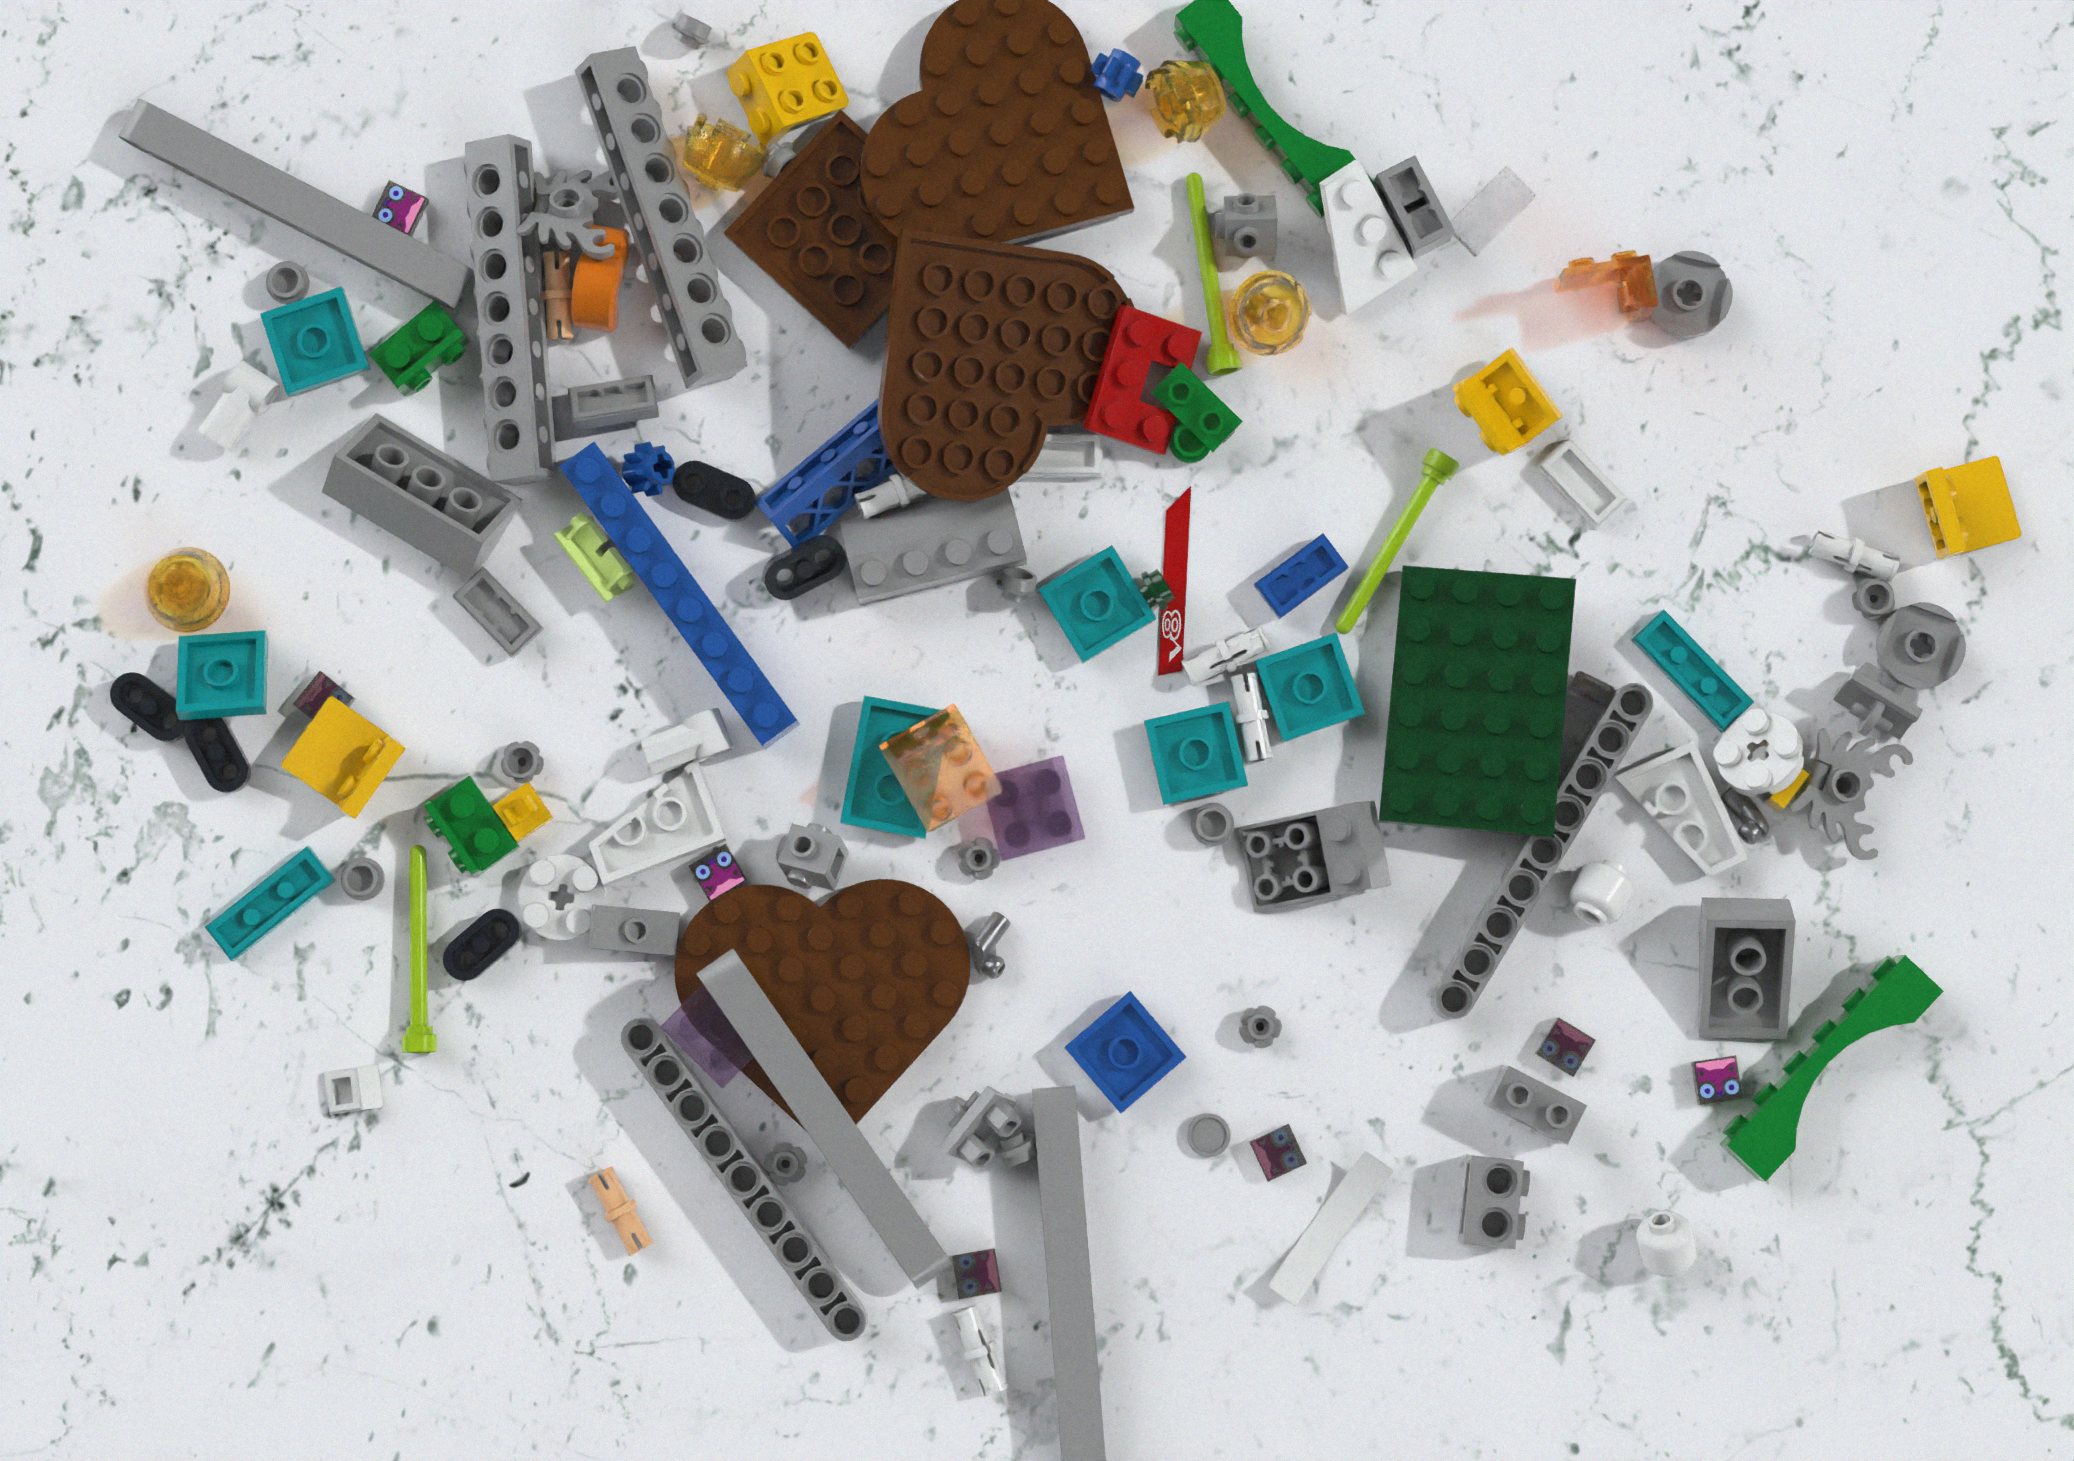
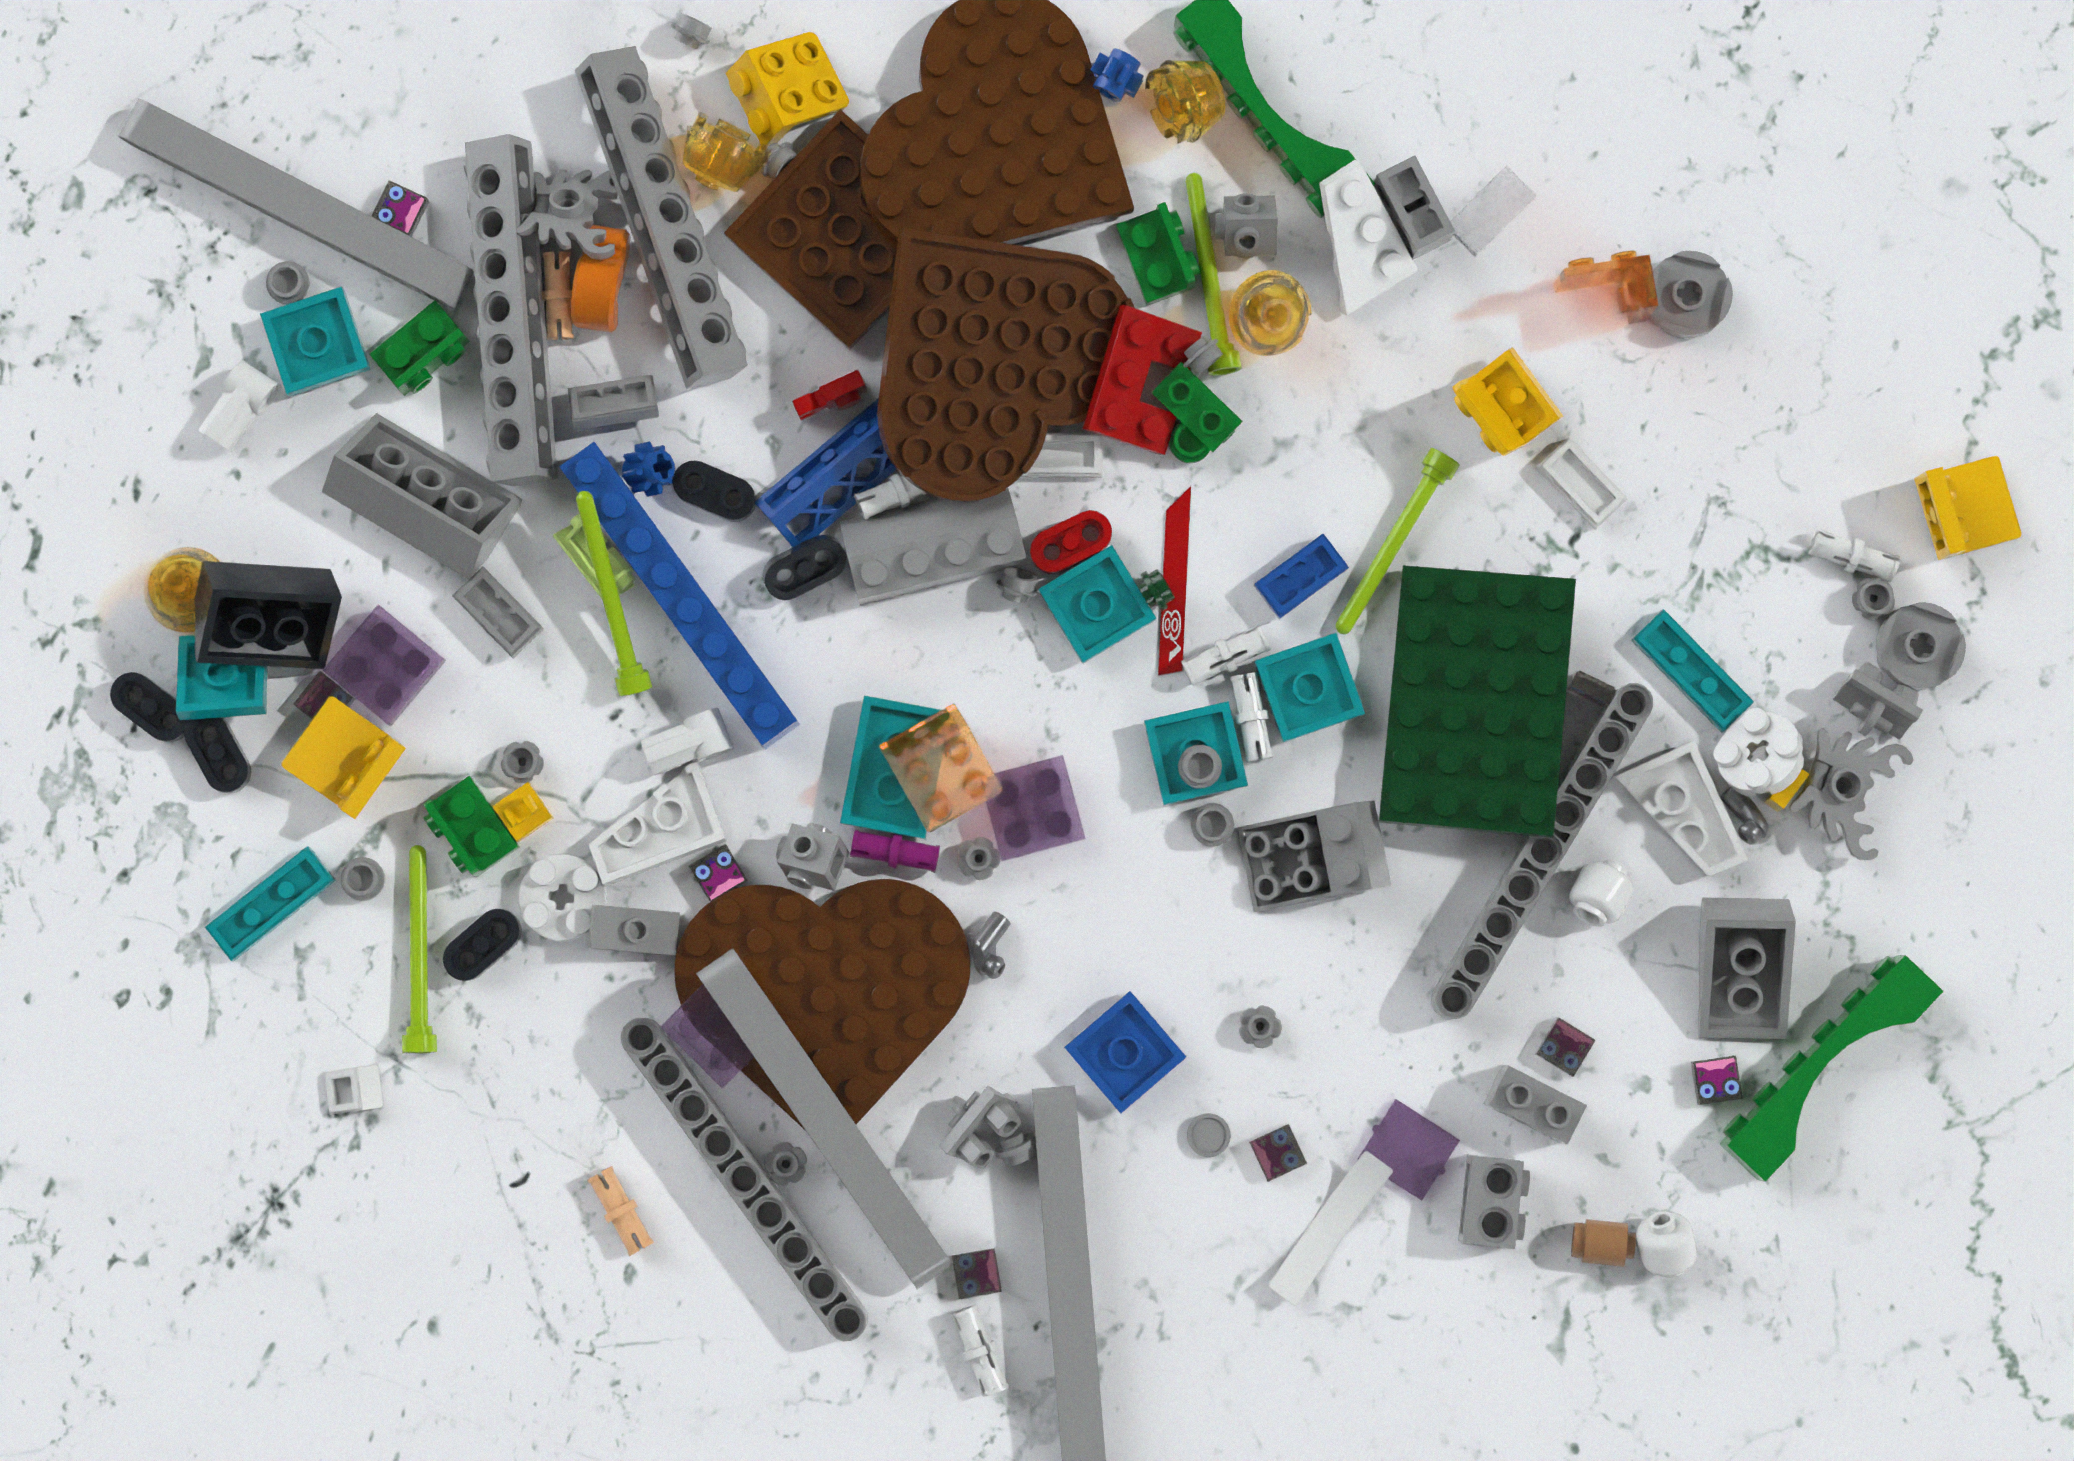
(265, 615): none -> black slope
(384, 665): none -> clear purple plate
(631, 675): none -> lime piece
(840, 392): none -> red plate
(895, 851): none -> magenta pin
(1070, 542): none -> red plate
(1158, 254): none -> green bracket
(1199, 766): none -> light grey plate
(1202, 355): none -> light grey plate
(1411, 1148): none -> clear purple piece
(1603, 1242): none -> medium nougat brick

